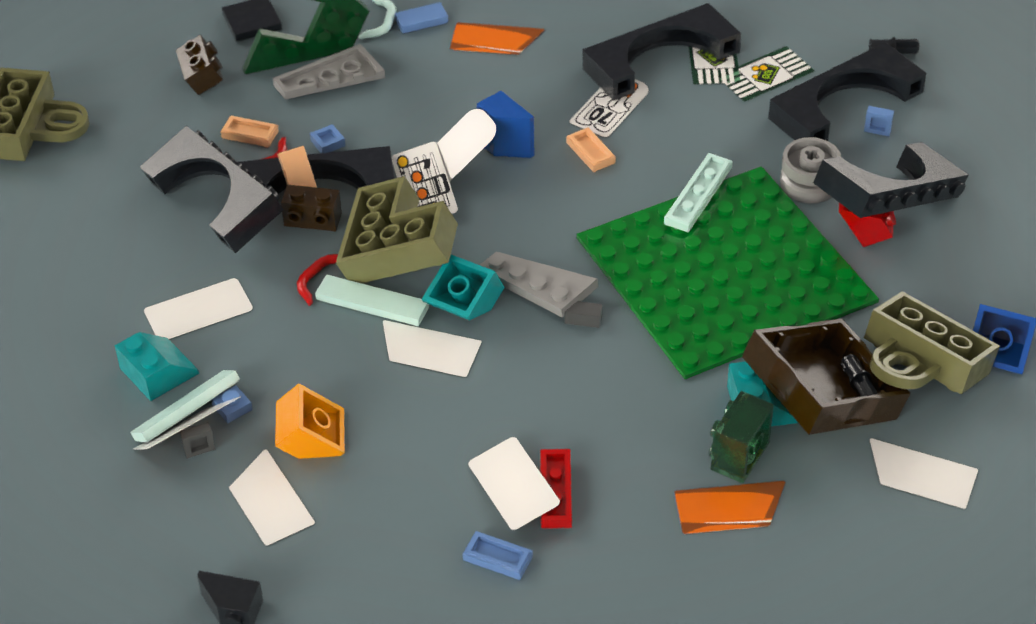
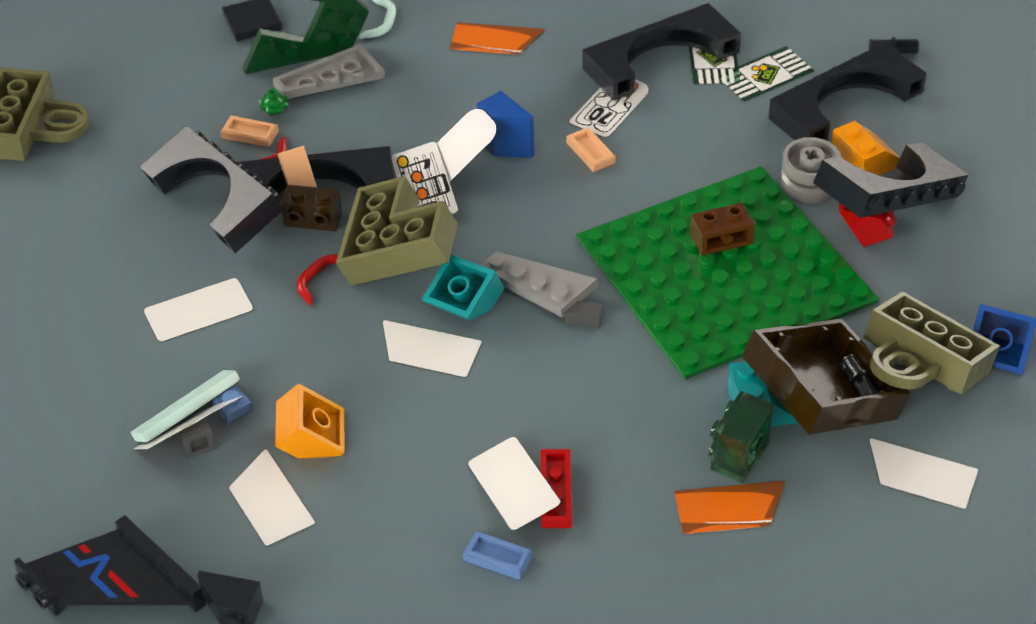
(109, 570): none -> black piece
(153, 364): teal slope -> none
(200, 64): dark brown brick -> none
(273, 102): none -> green plant
(327, 139): medium blue plate -> none
(372, 300): light aqua tile -> none
(421, 17): medium blue tile -> none
(698, 192): light aqua tile -> none
(722, 229): none -> reddish brown brick
(864, 148): none -> light orange slope
(879, 121): medium blue plate -> none

